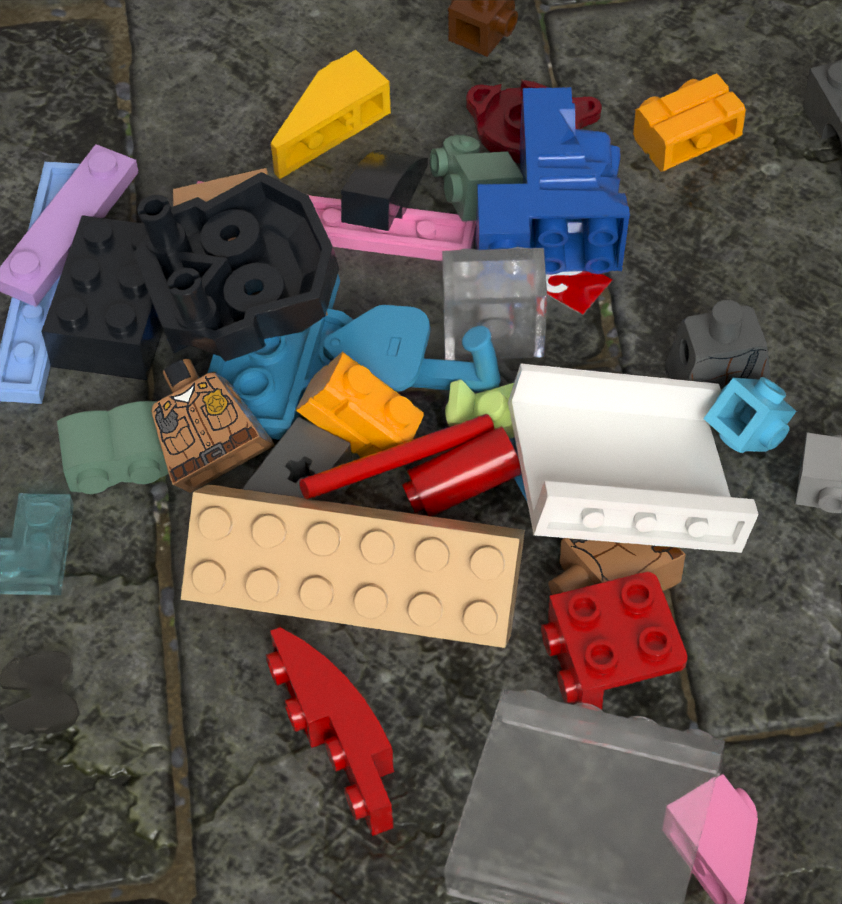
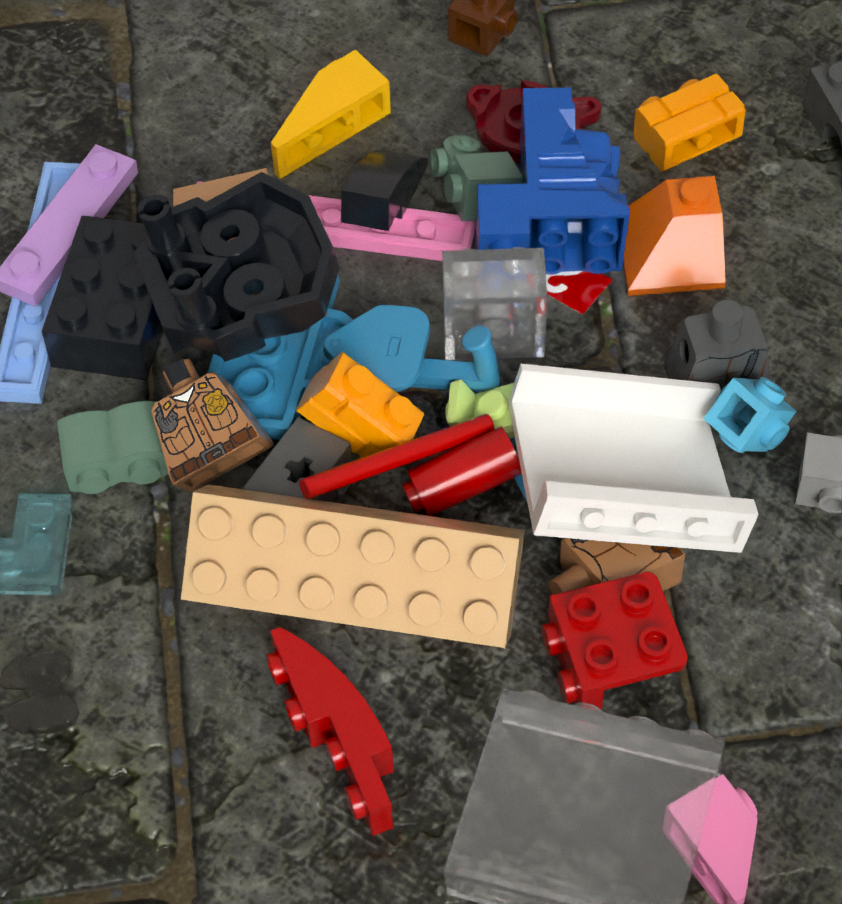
(675, 239): none -> orange slope

